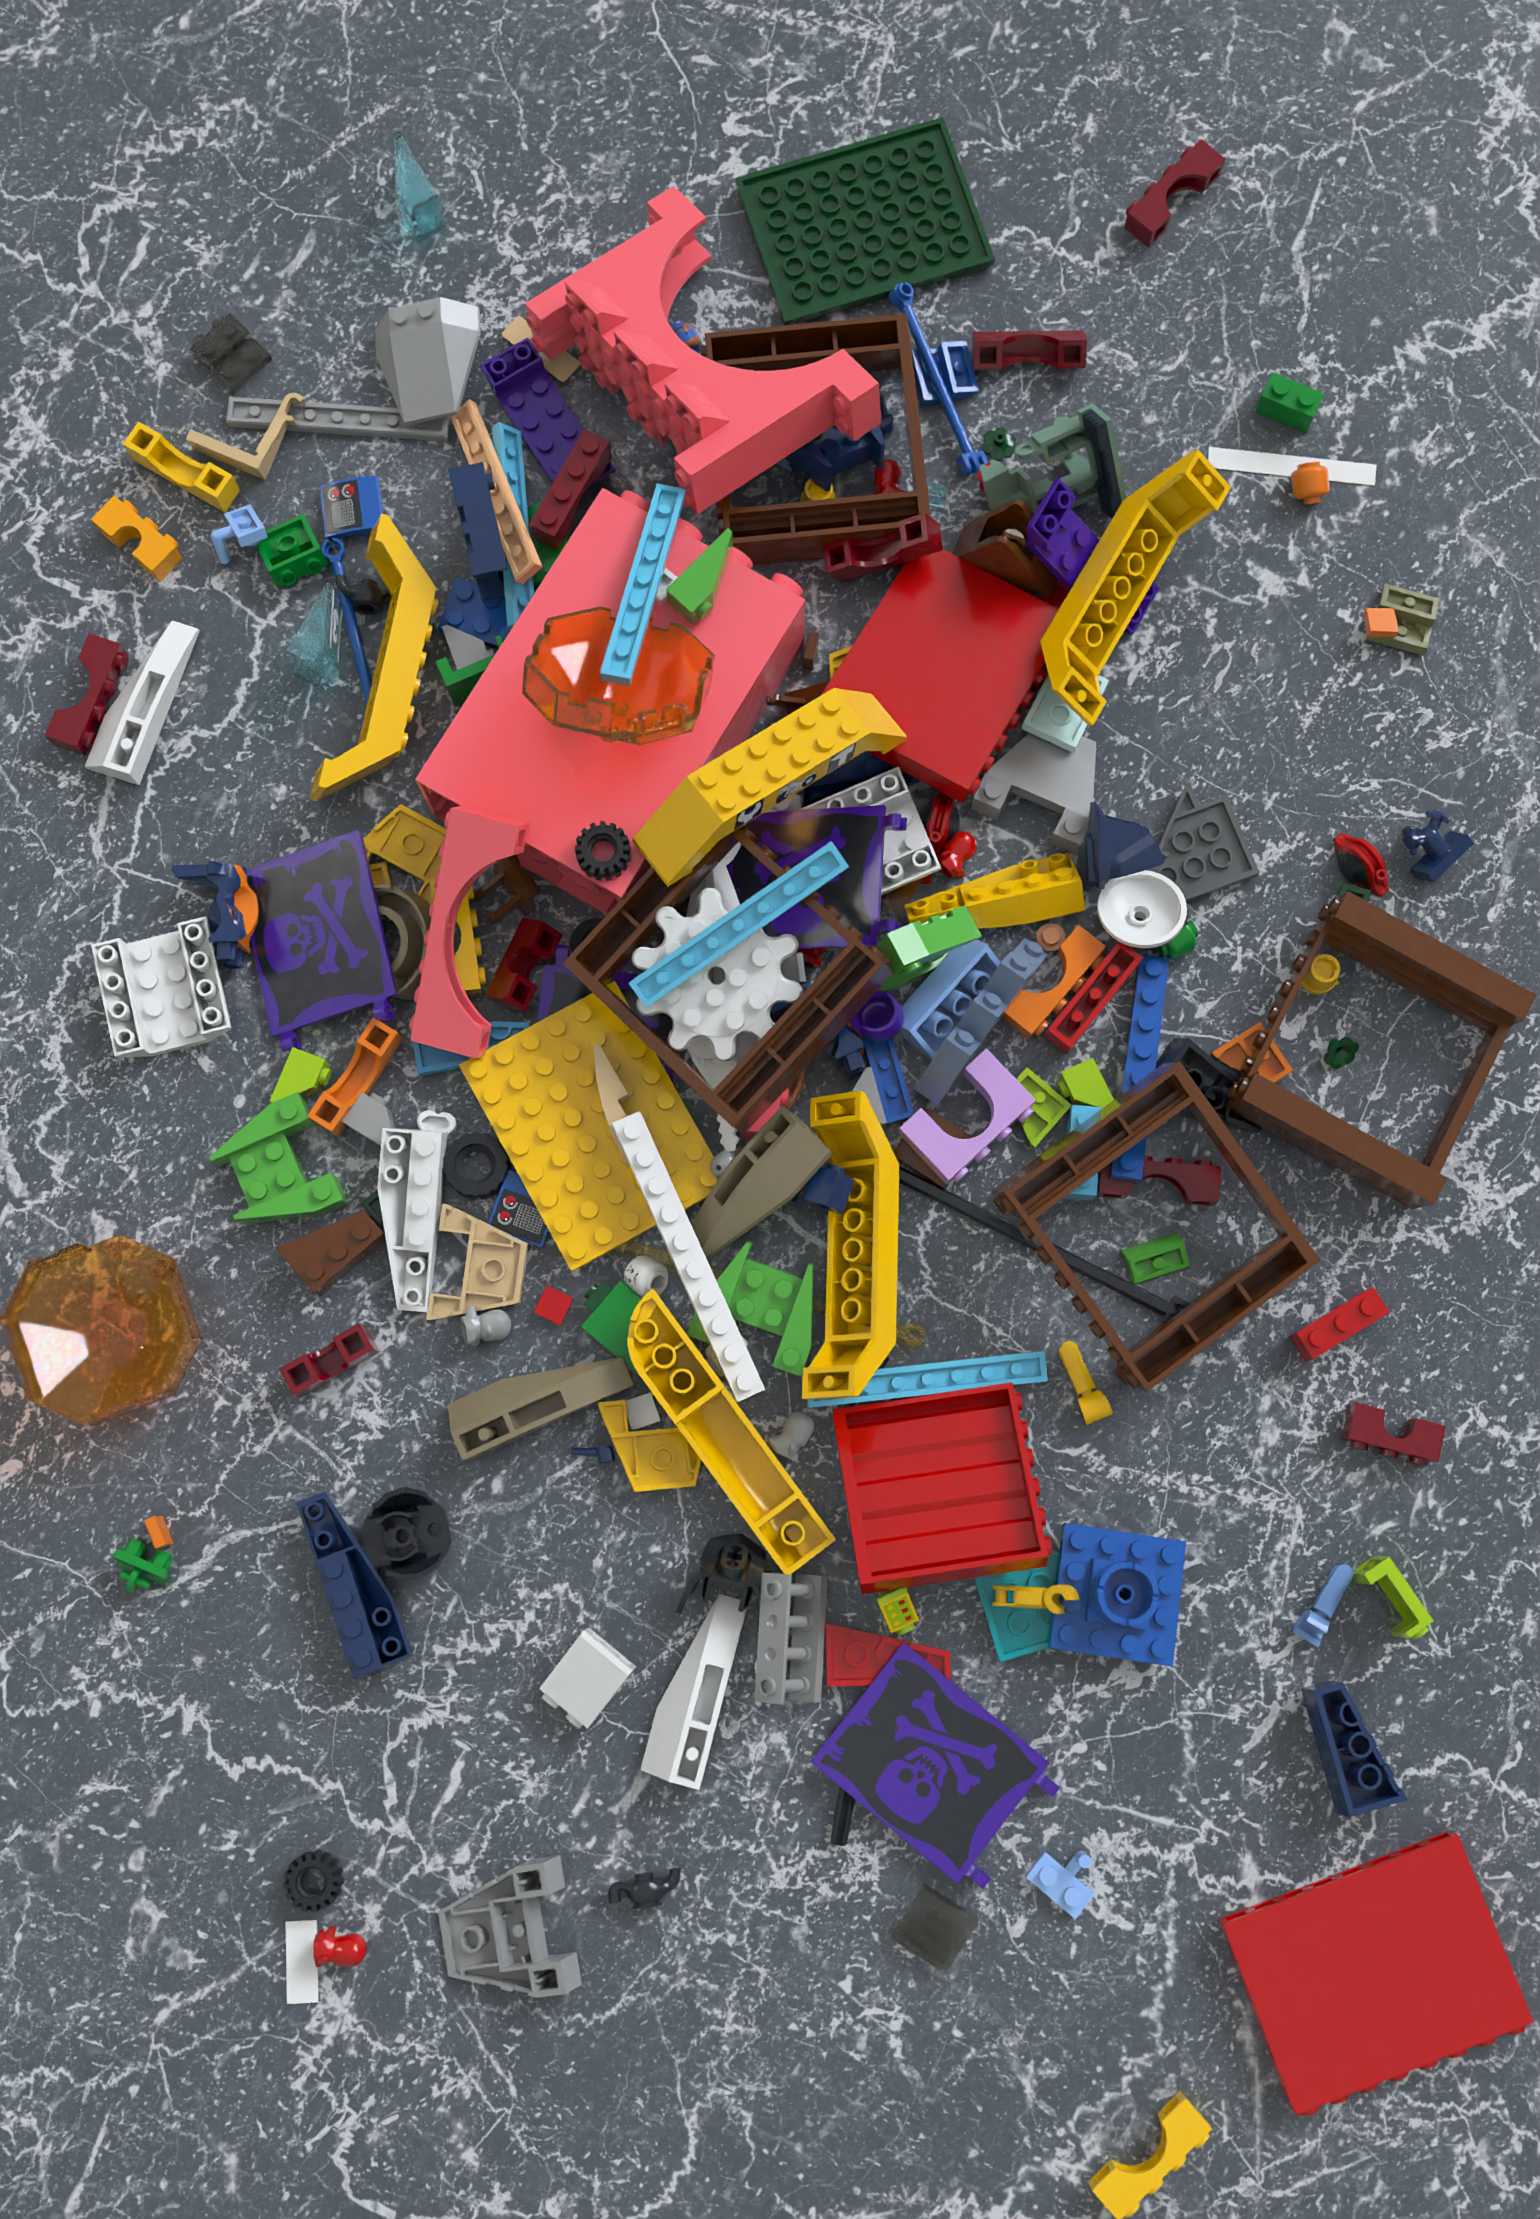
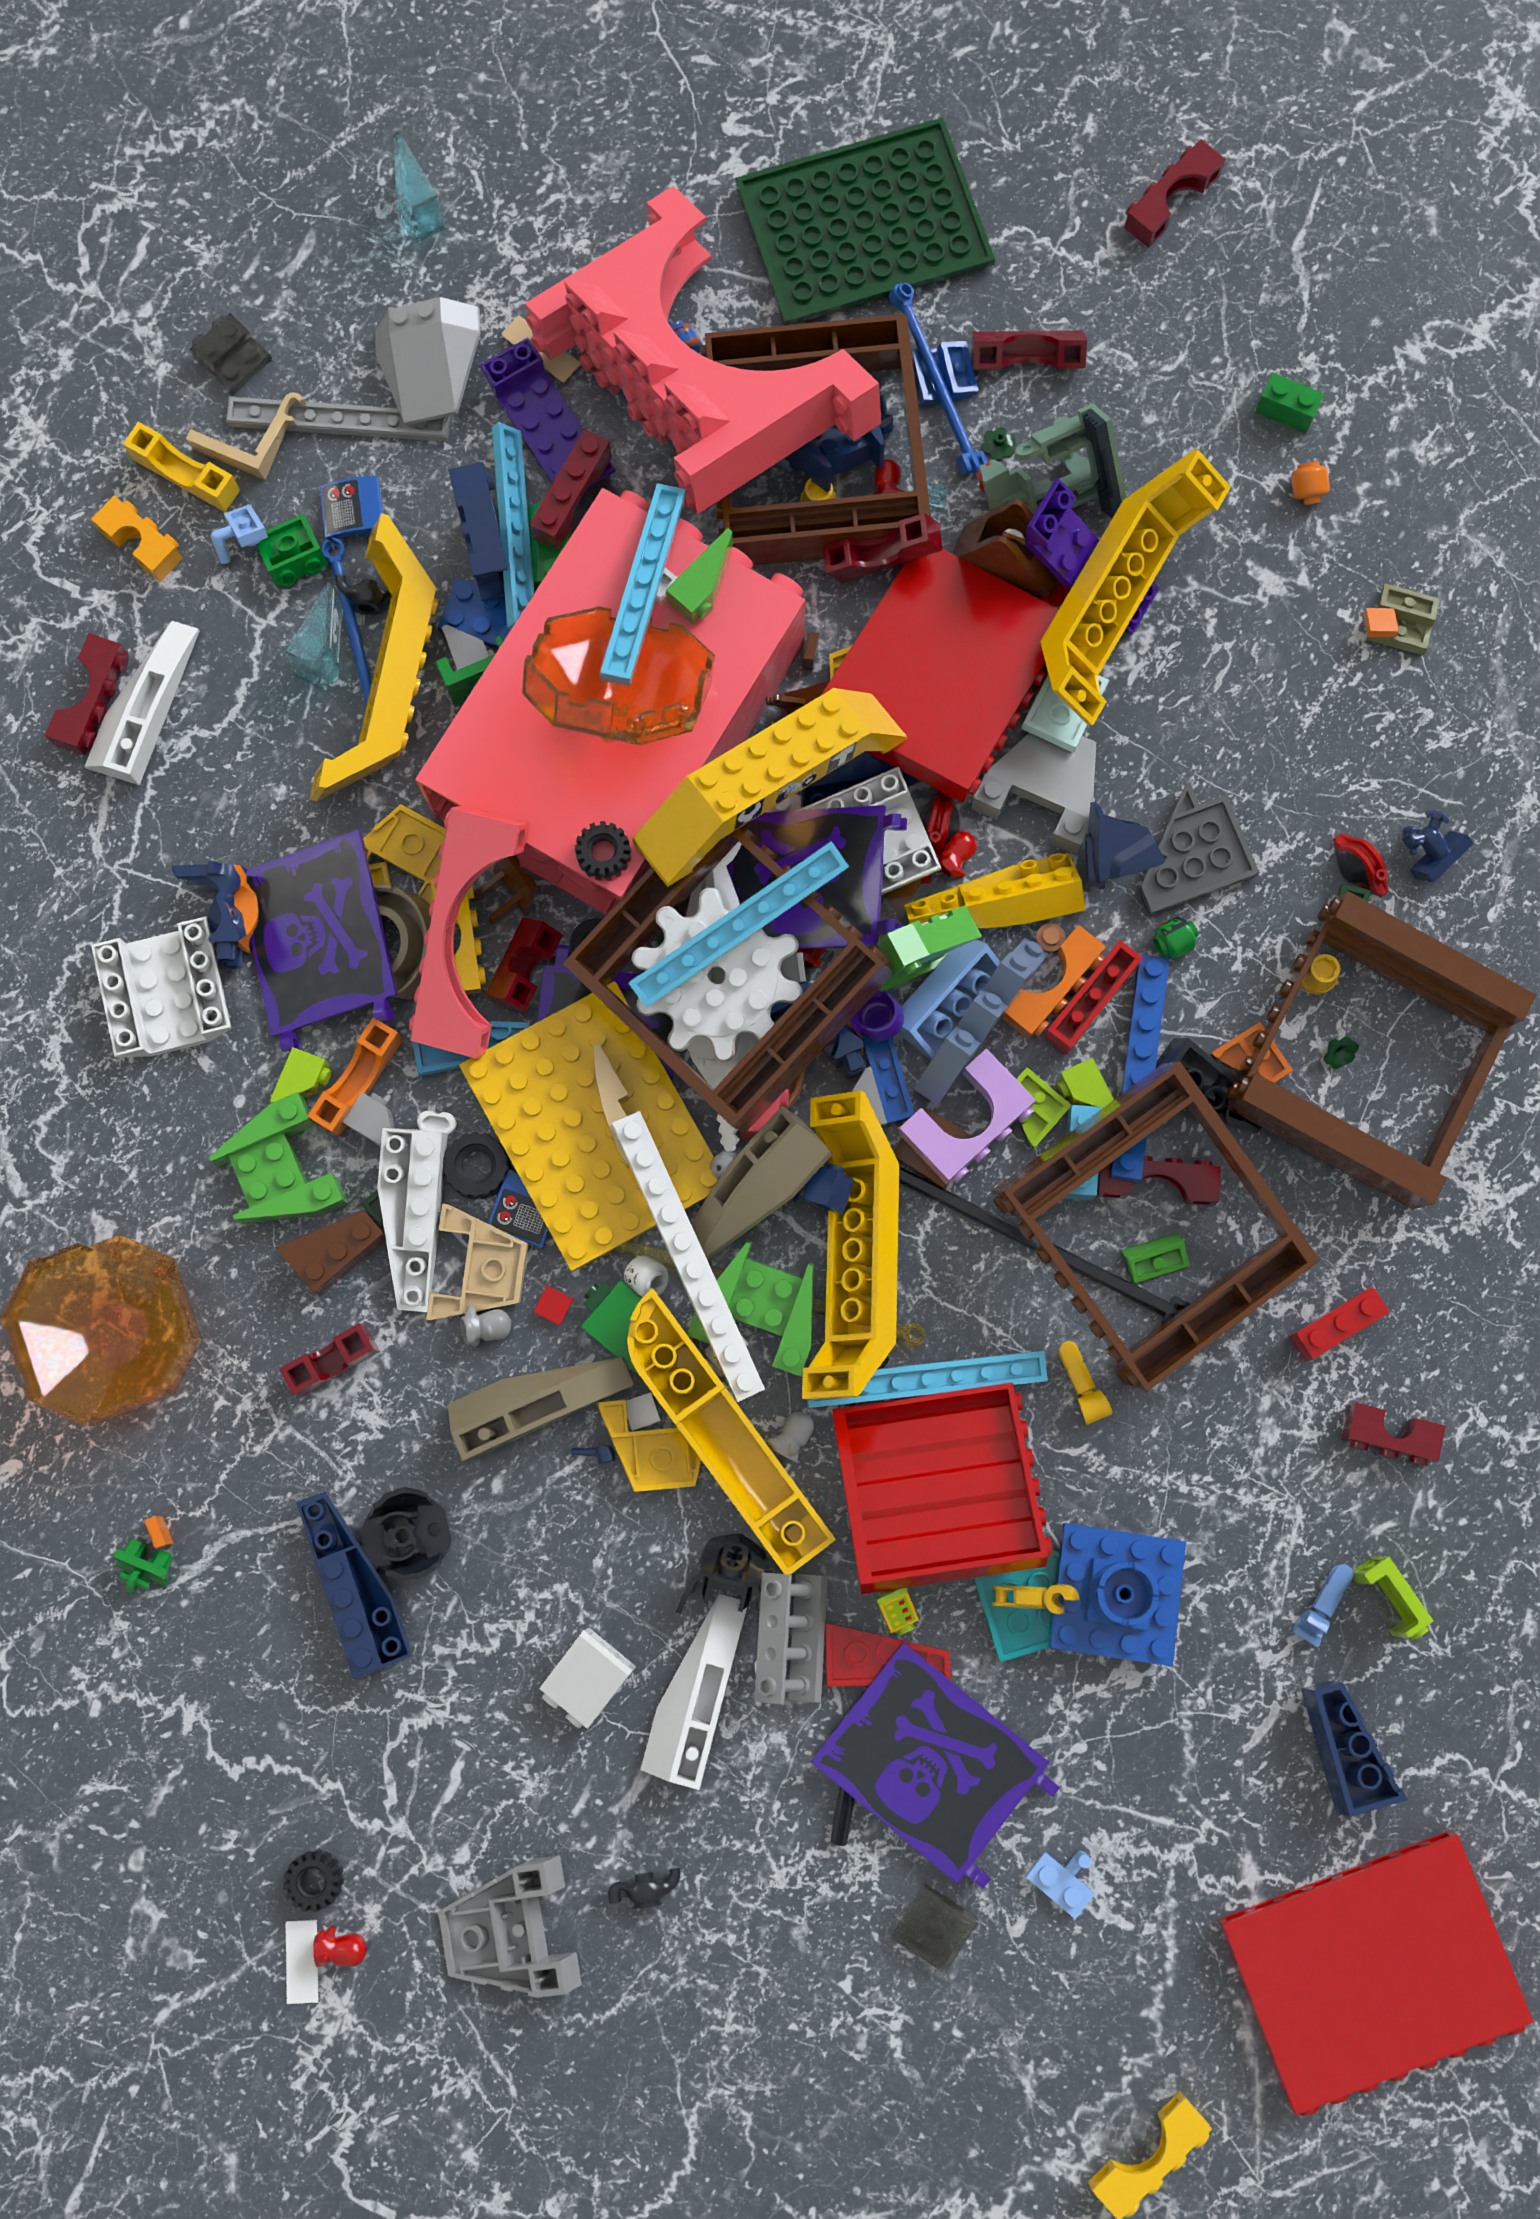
(512, 528): light nougat tile -> none
(1145, 897): white dish -> none
(1285, 464): white sticker -> none

